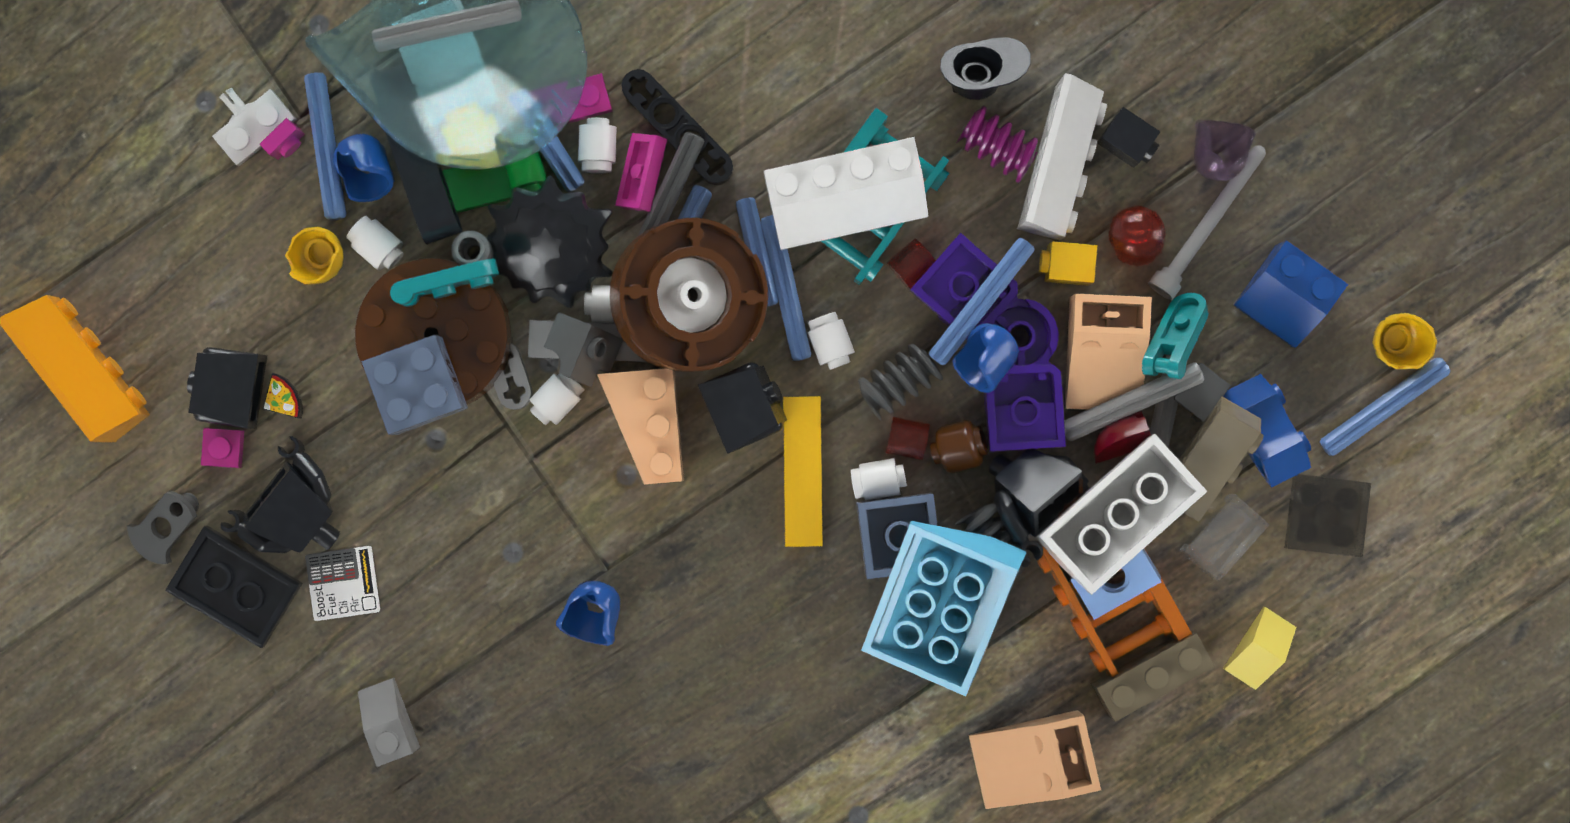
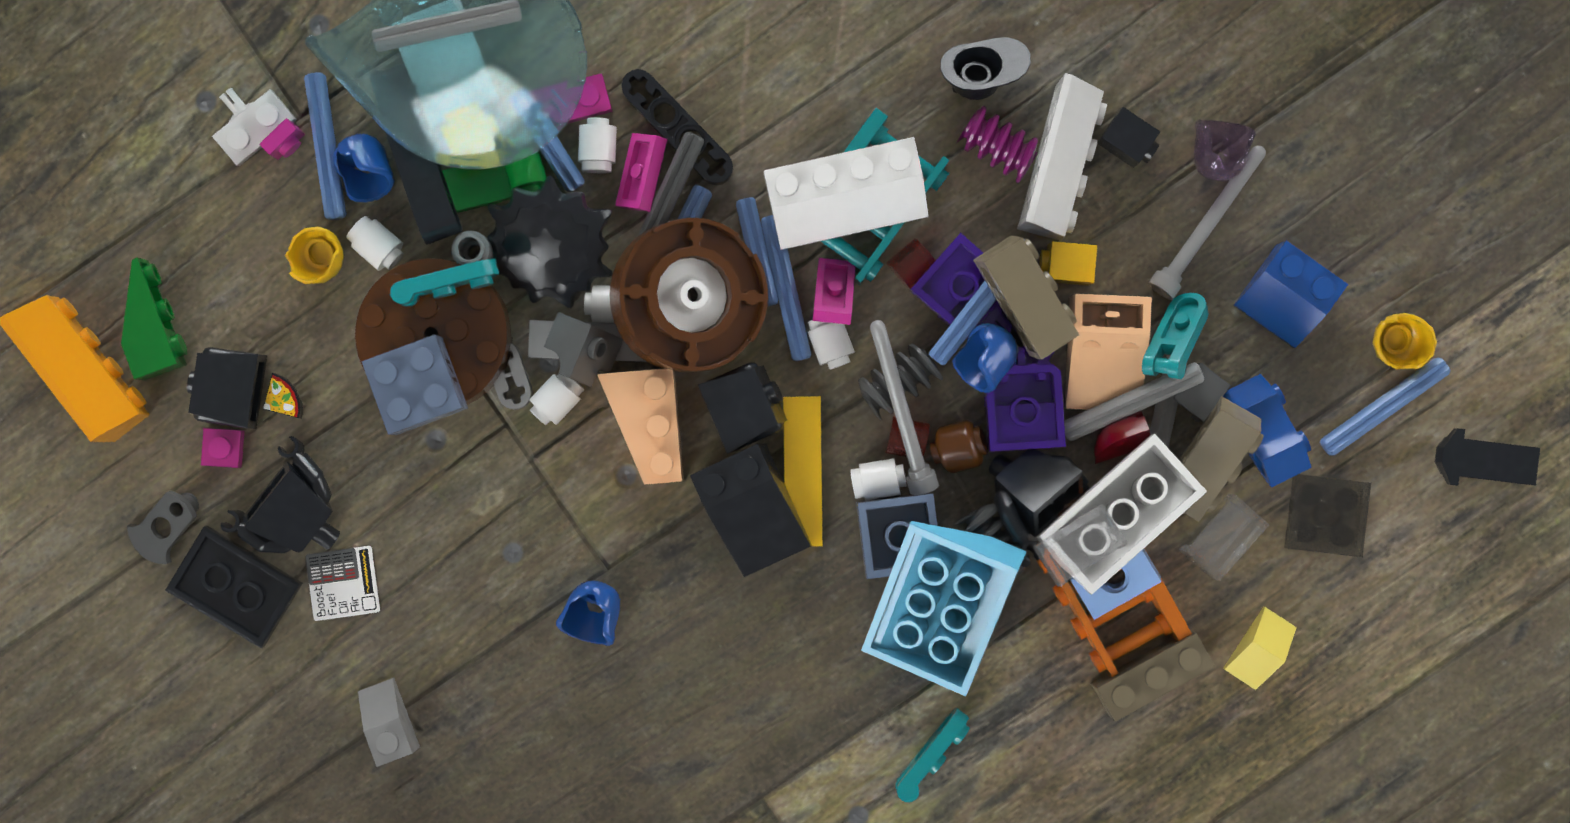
(147, 328): none -> green slope
(751, 509): none -> black slope
(834, 291): none -> dark pink plate
(920, 476): none -> light grey piece
(931, 755): none -> teal plate
(1027, 296): none -> dark tan brick
(1035, 761): light nougat slope -> none
(1079, 544): none -> clear panel
(1137, 235): clear red hair -> none
(1485, 460): none -> black piece

